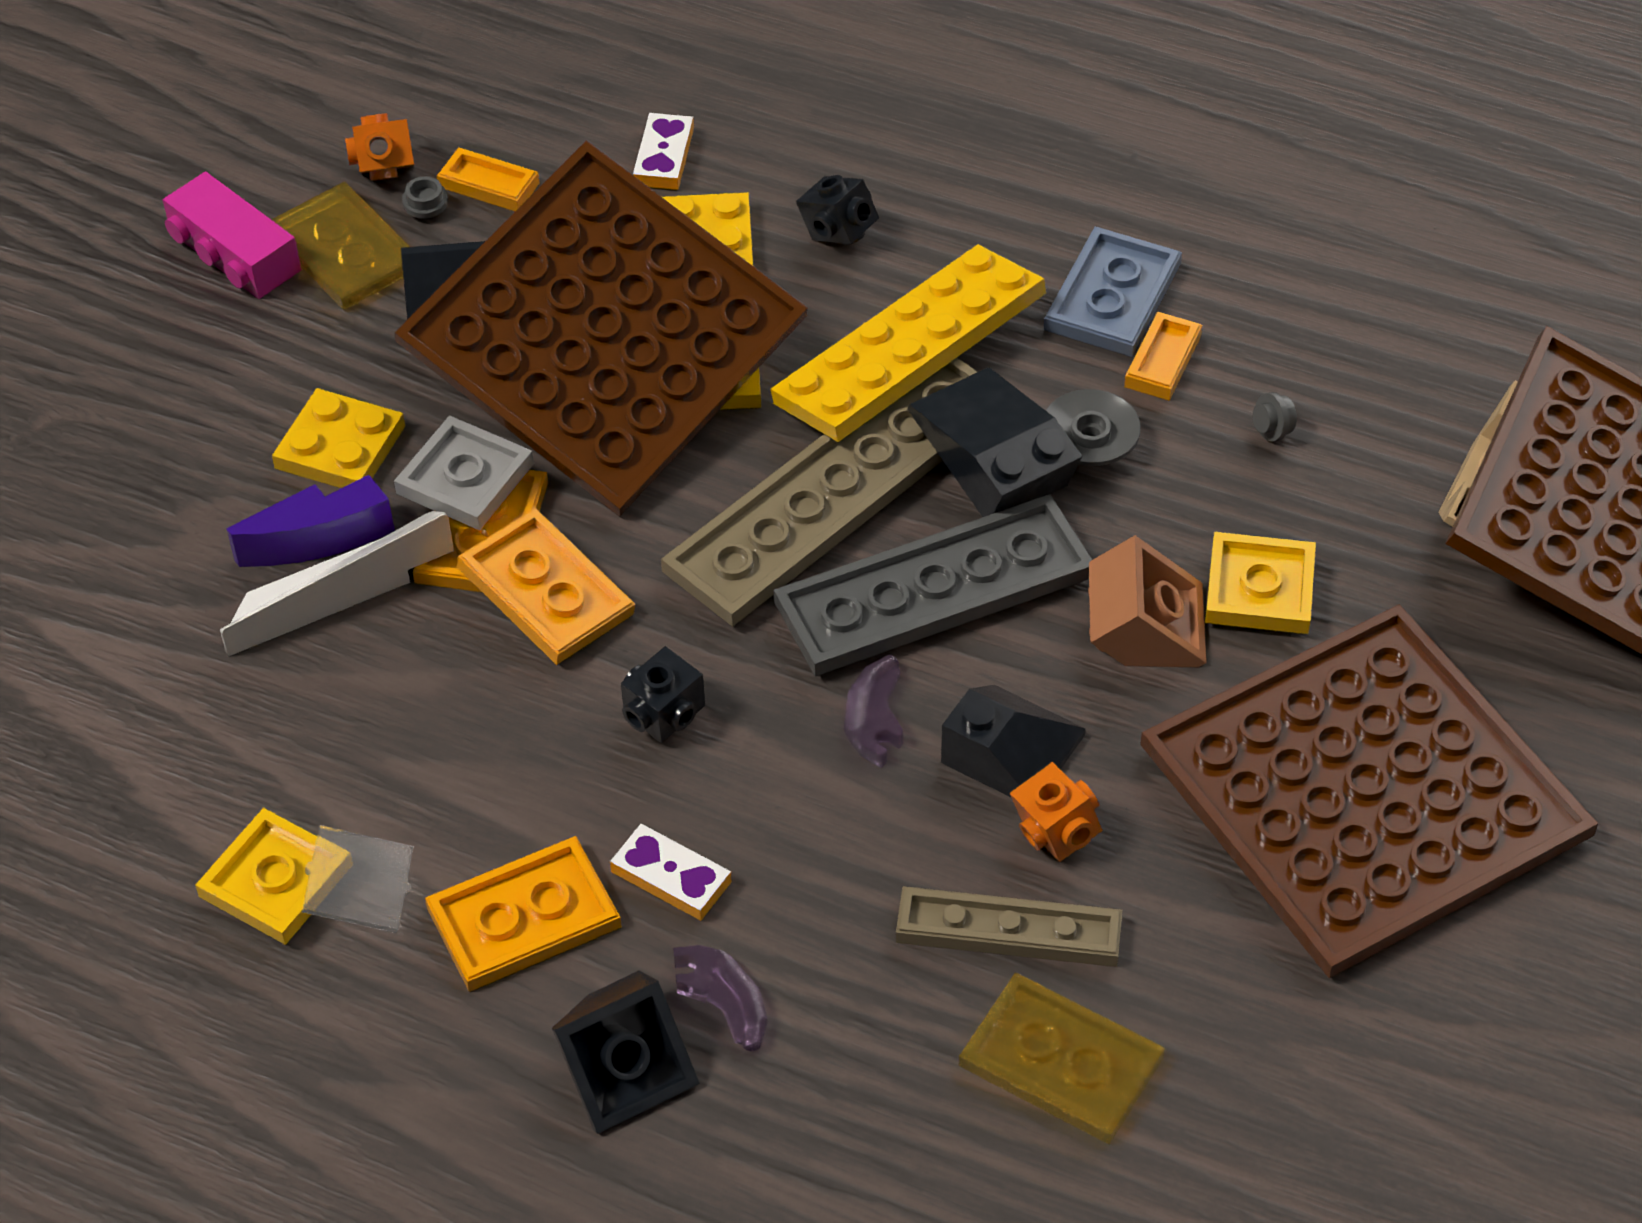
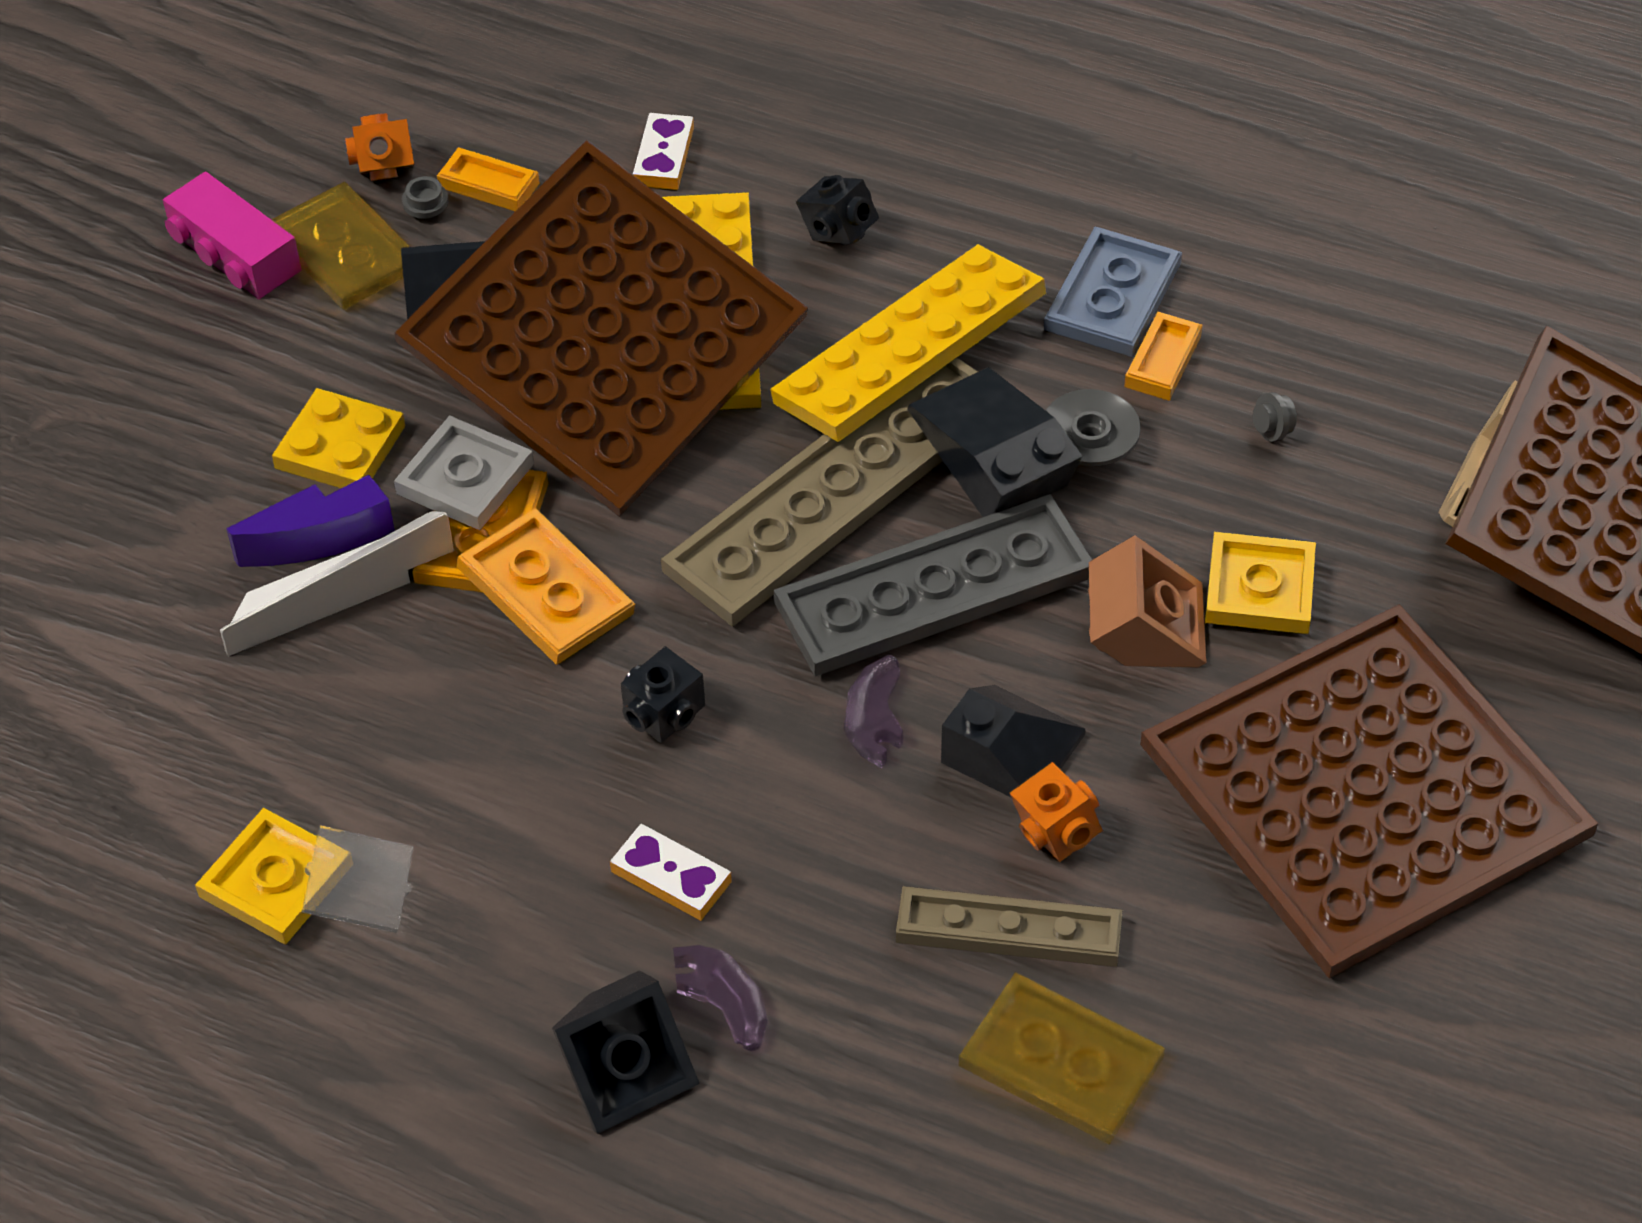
(522, 913): light orange tile -> none

